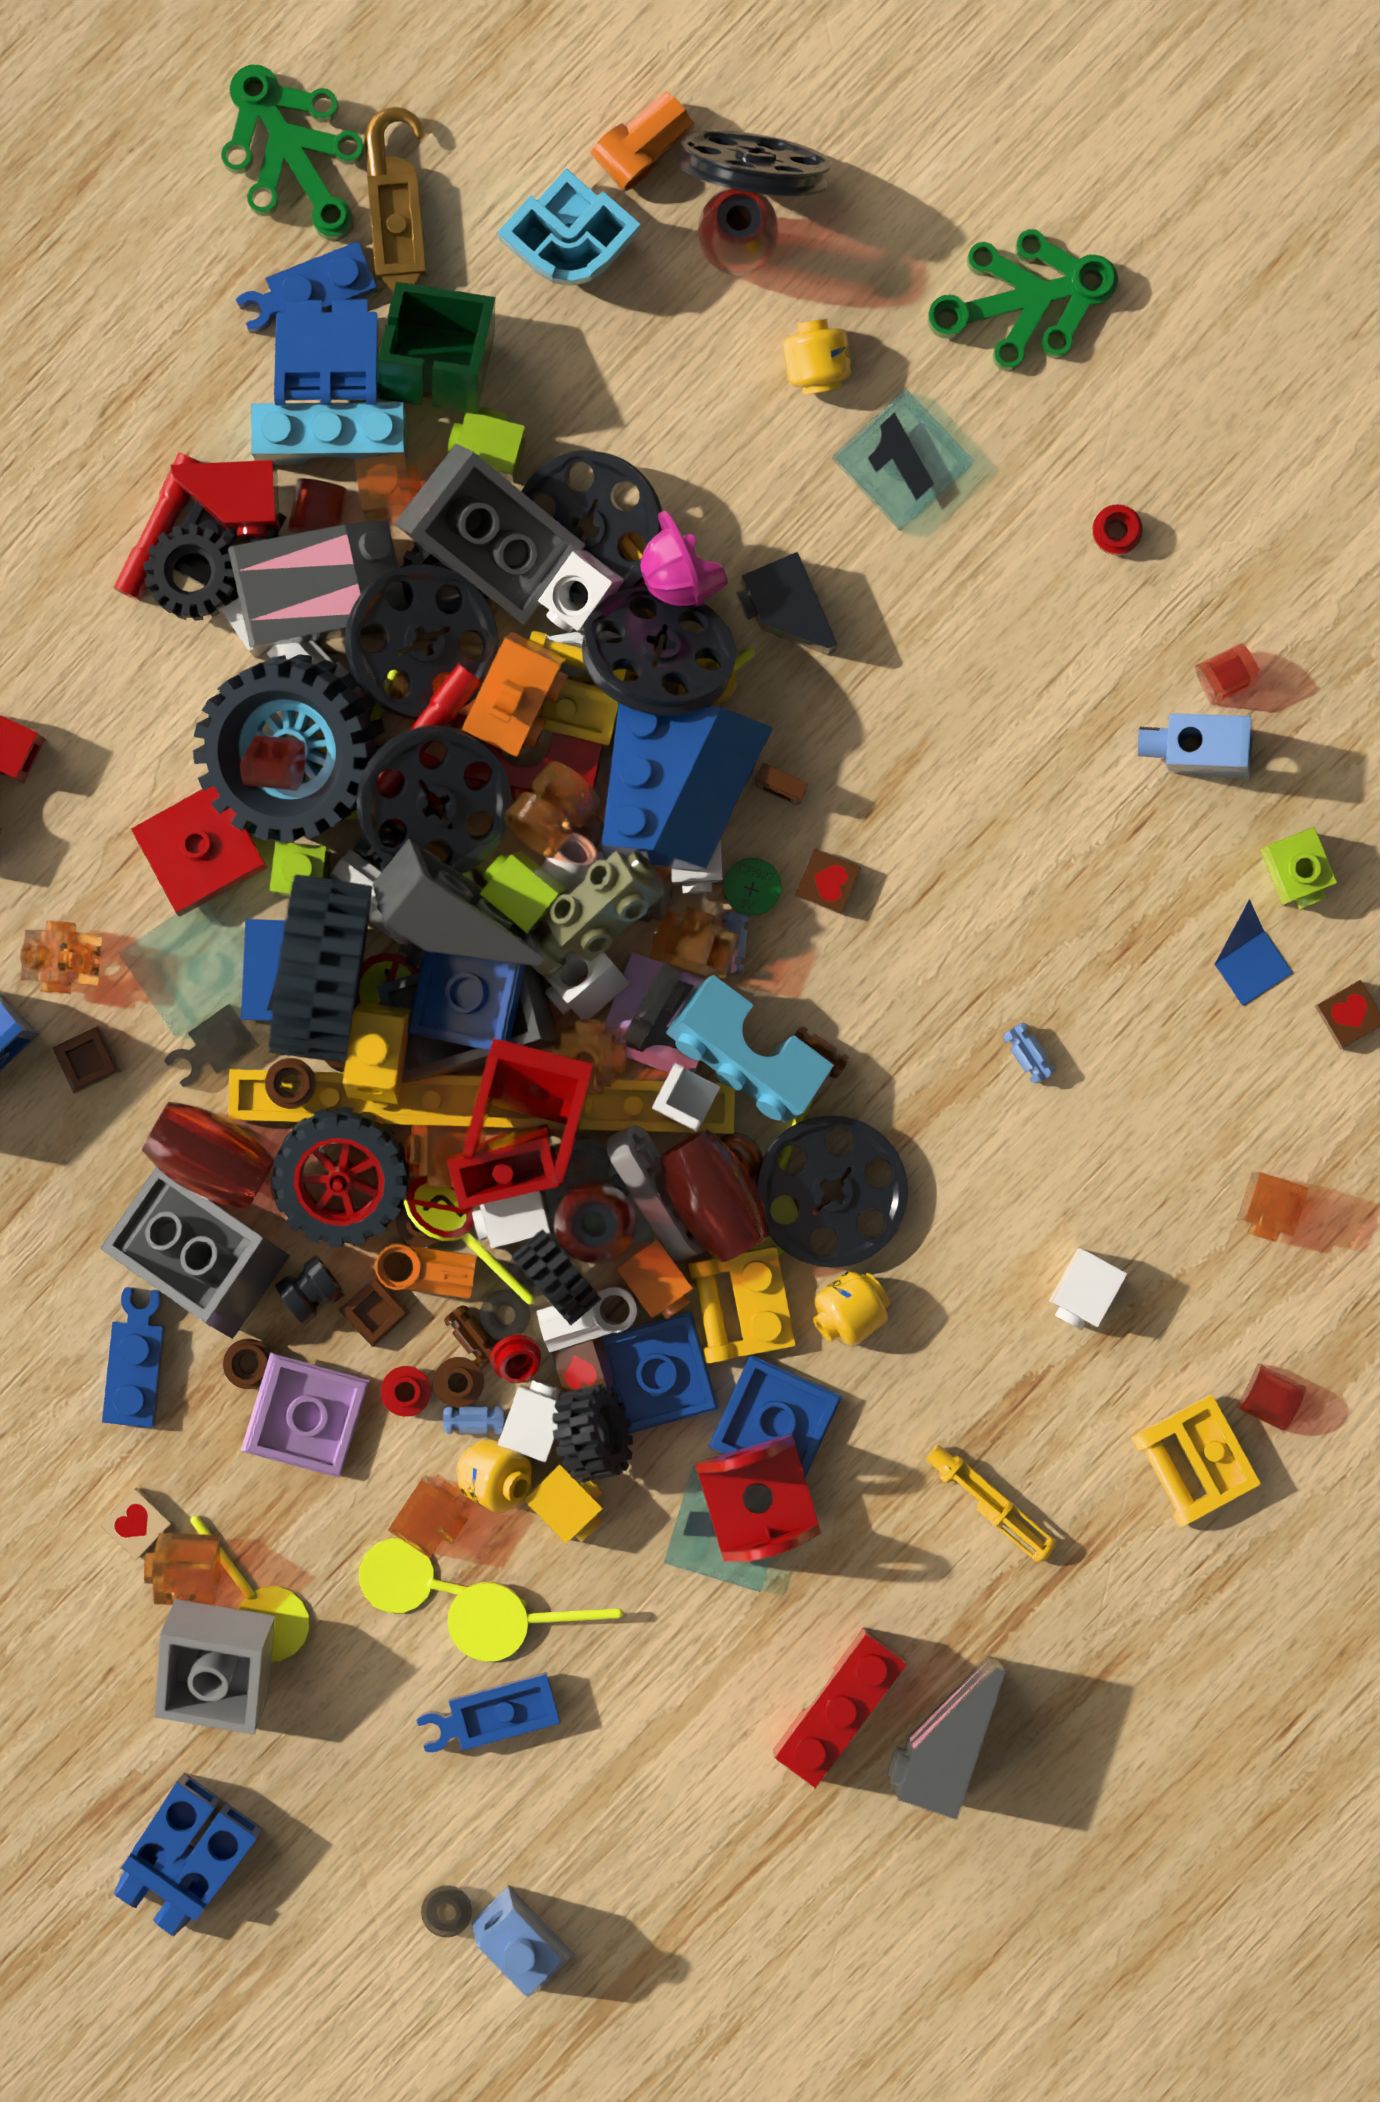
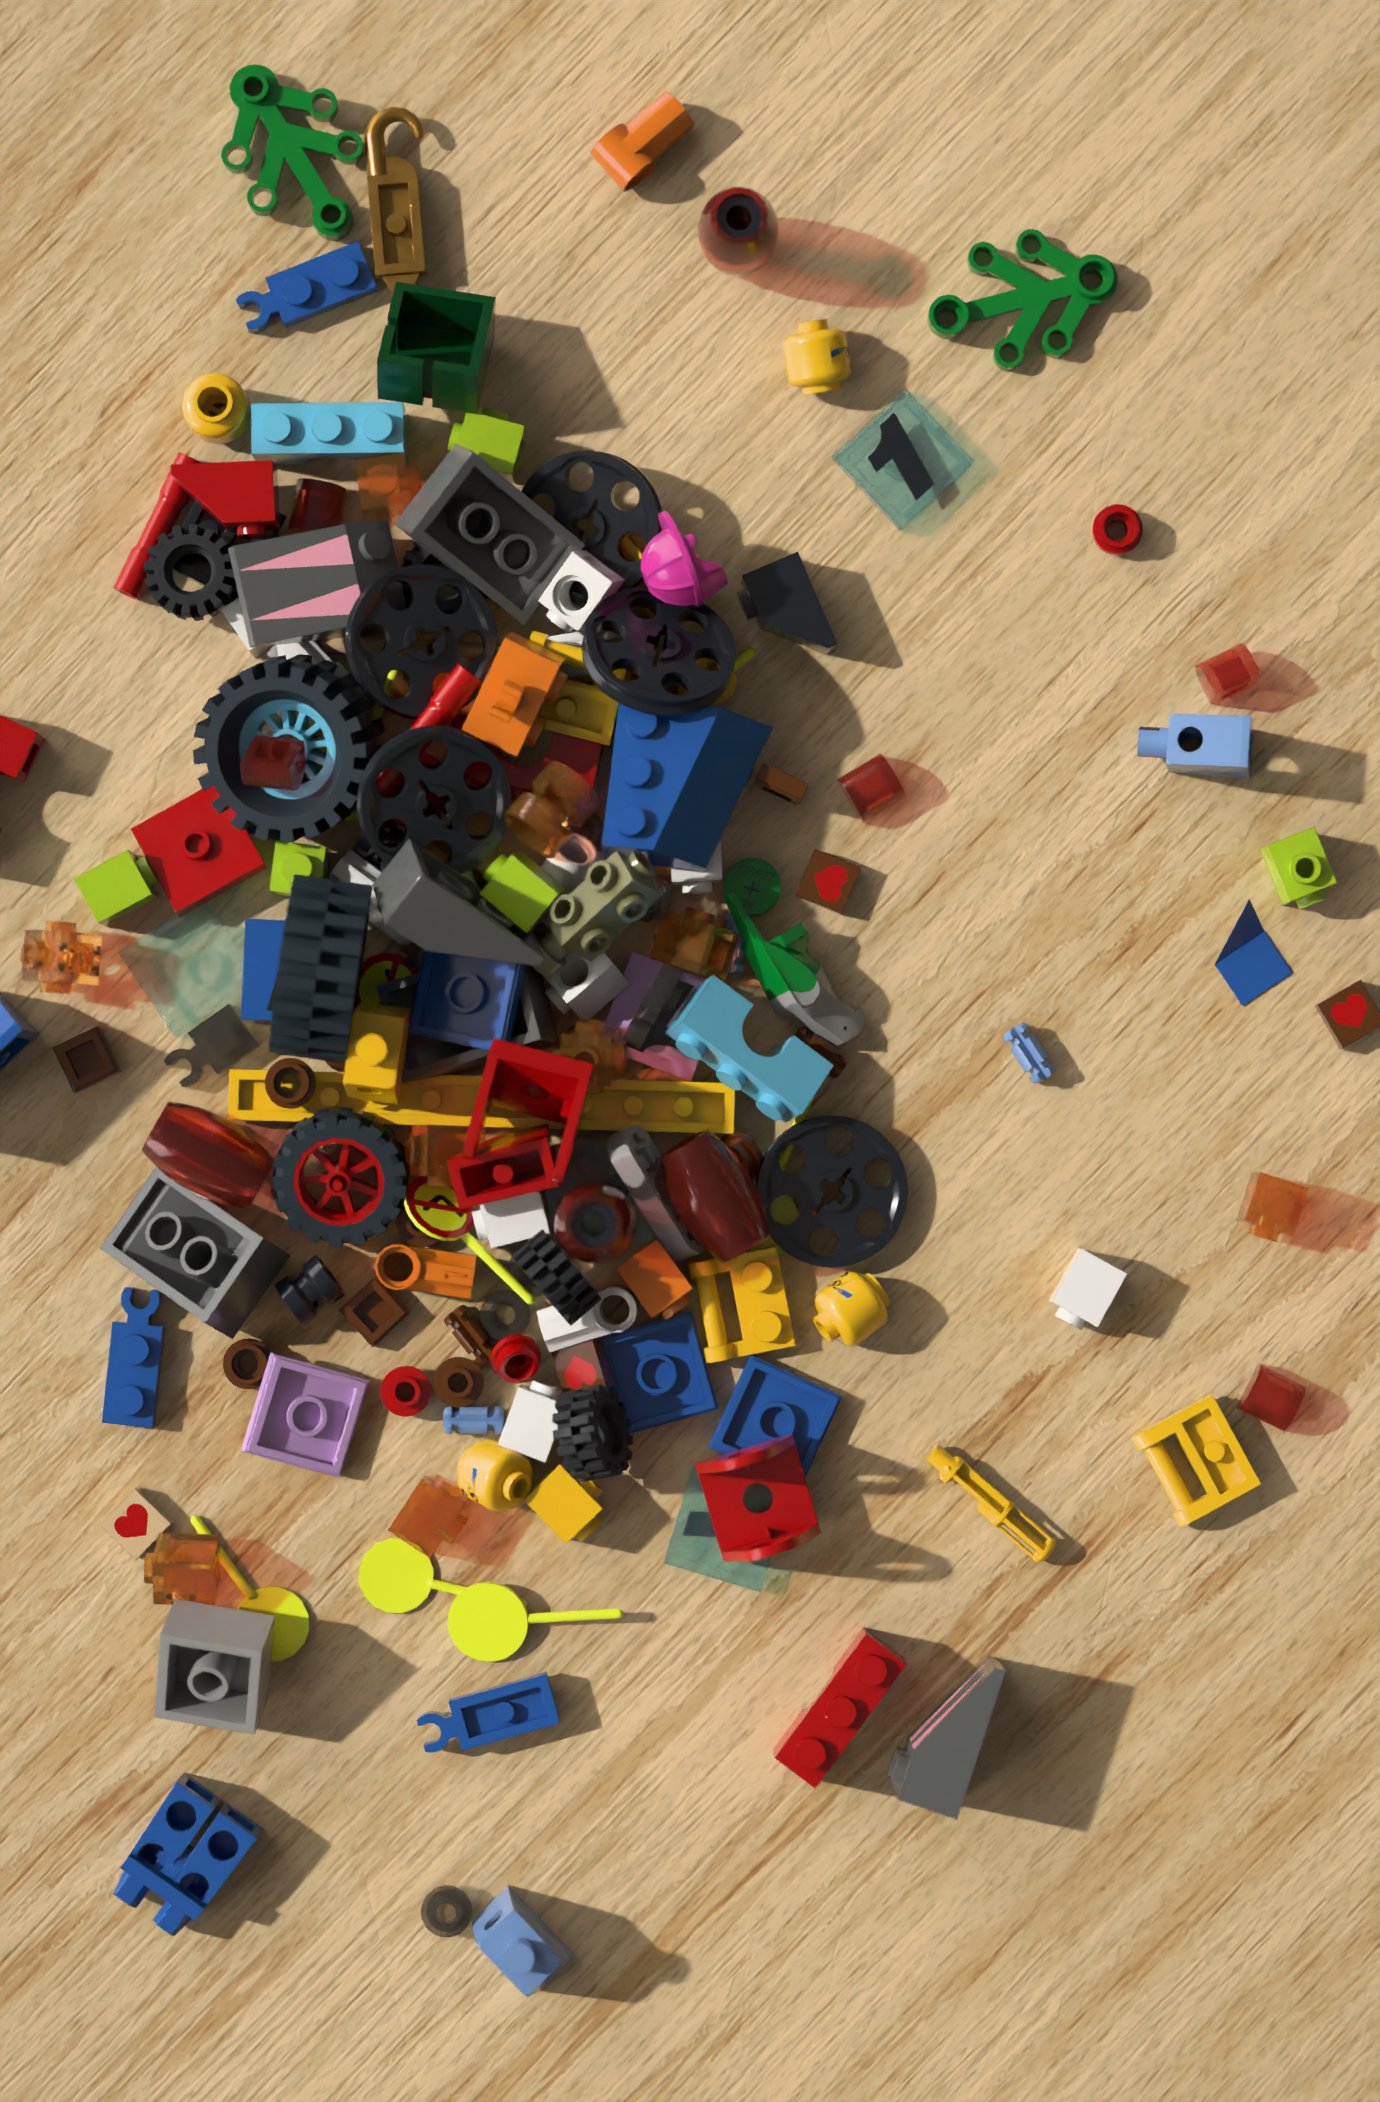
(118, 887): none -> lime brick
(203, 398): none -> yellow head
(326, 352): blue plate -> none
(569, 232): medium azure brick -> none
(685, 1097): white panel -> none
(754, 163): black wedge -> none
(795, 980): none -> animal
(871, 787): none -> clear red brick

